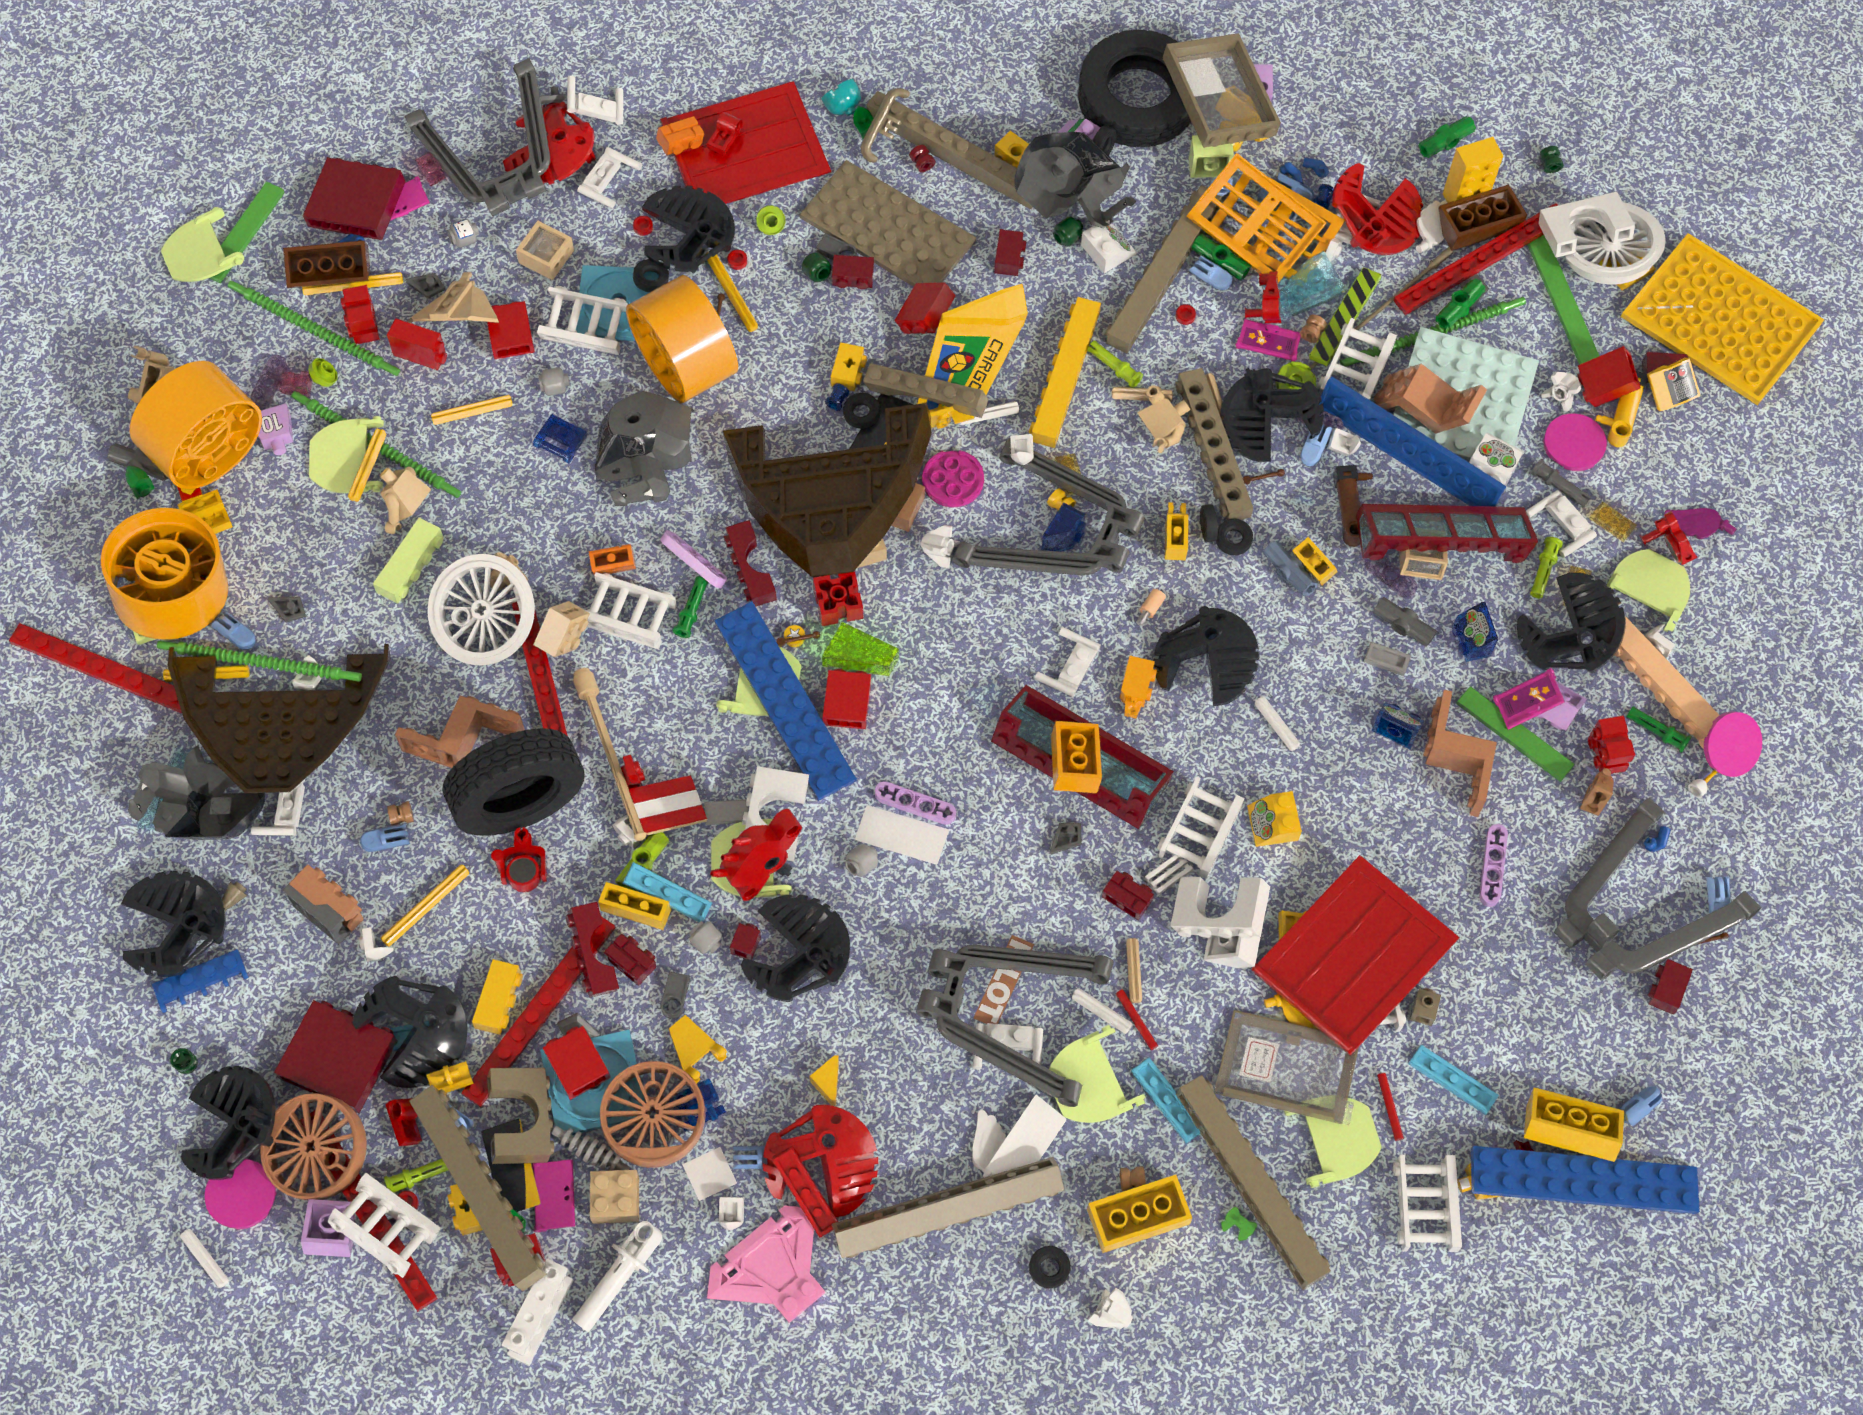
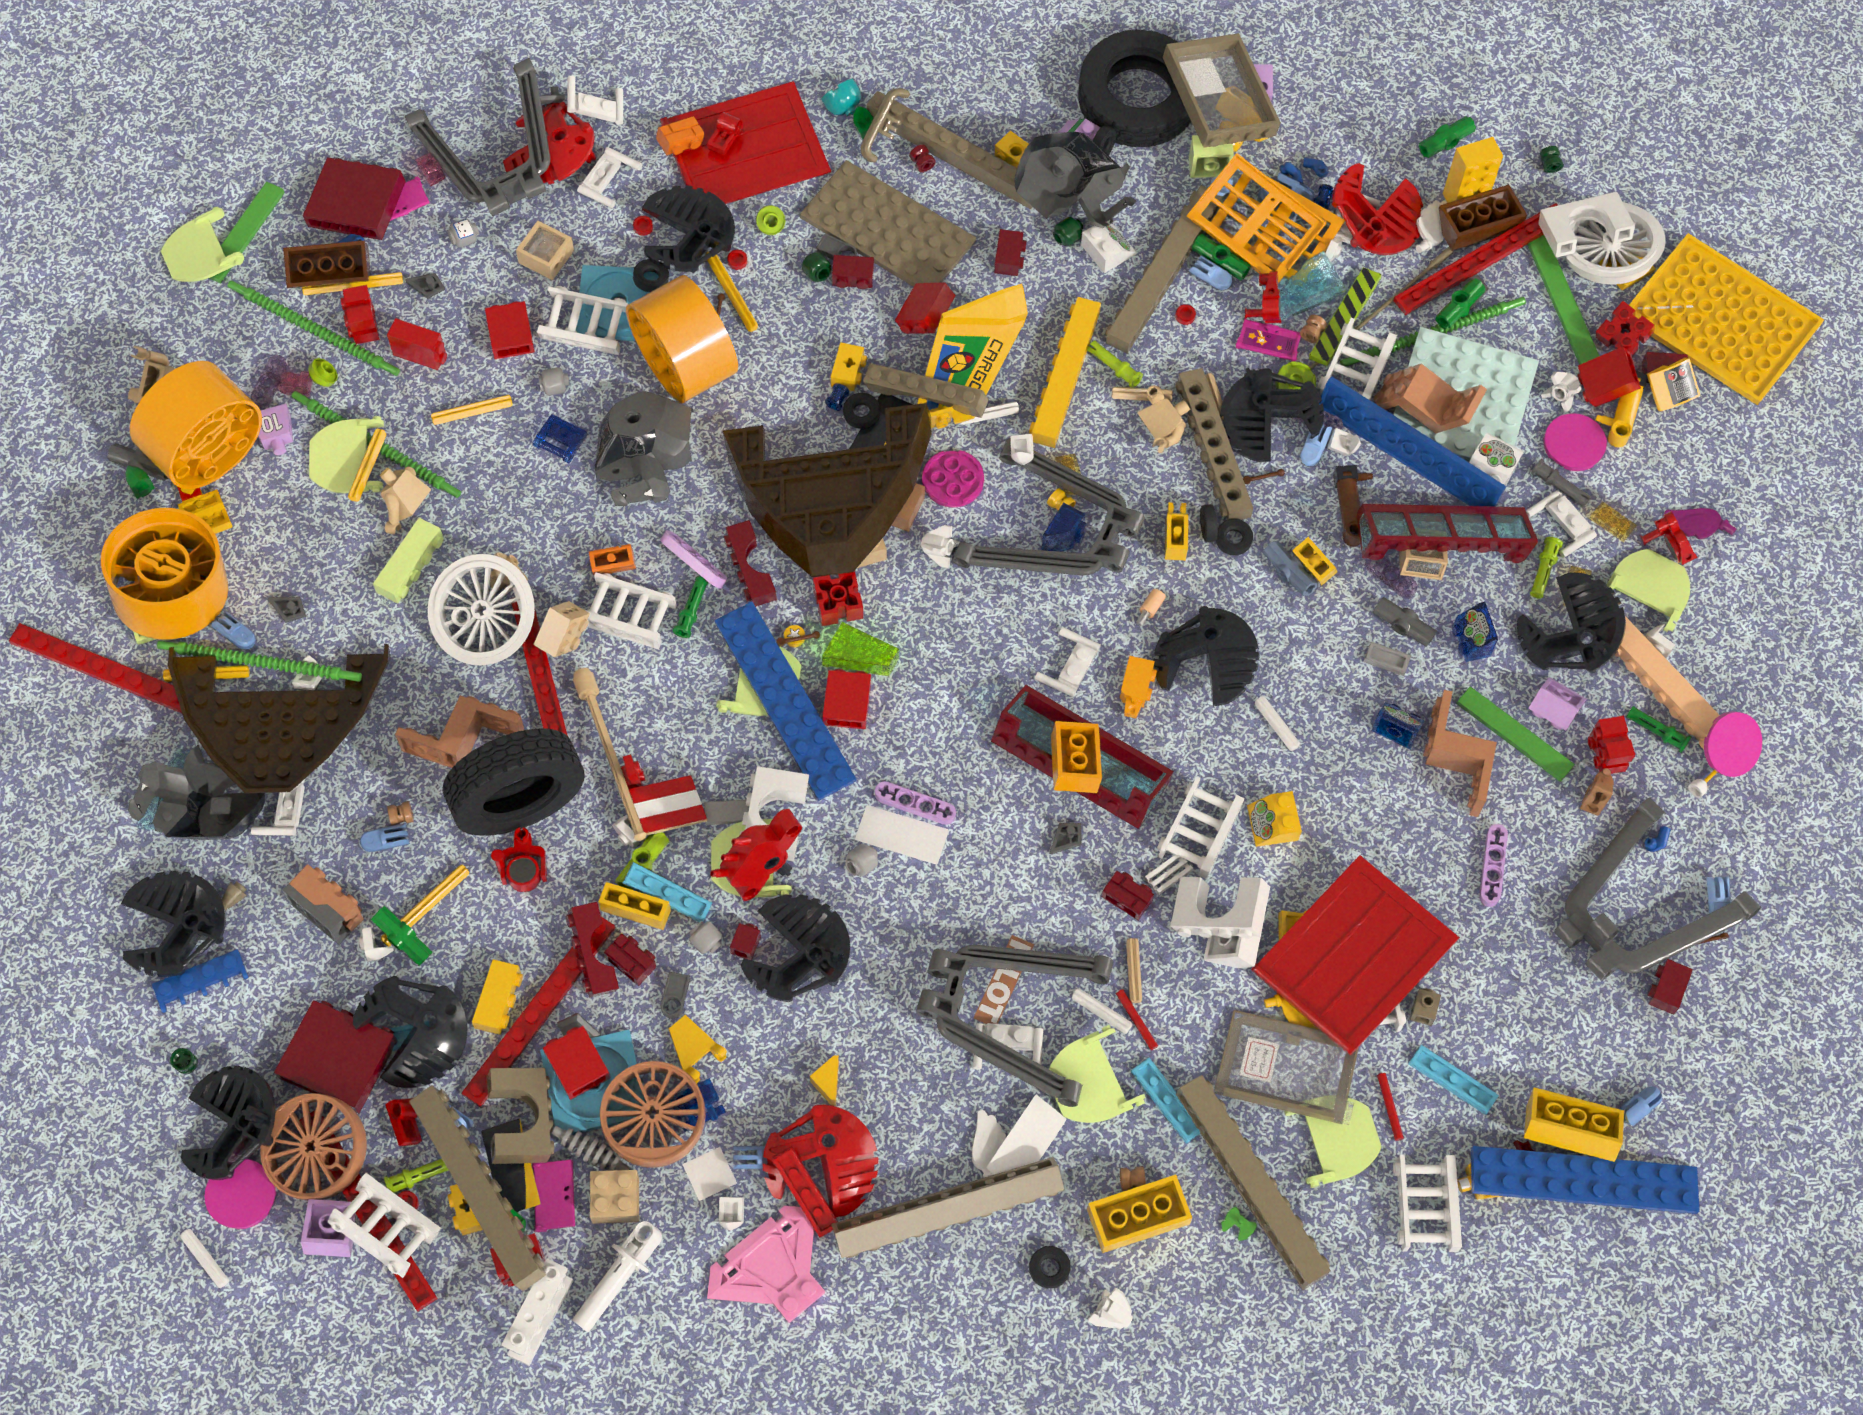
(401, 935): none -> green piece
(451, 1077): yellow hips -> none
(459, 302): tan panel -> none
(1524, 700): door -> none
(1624, 318): none -> red brick

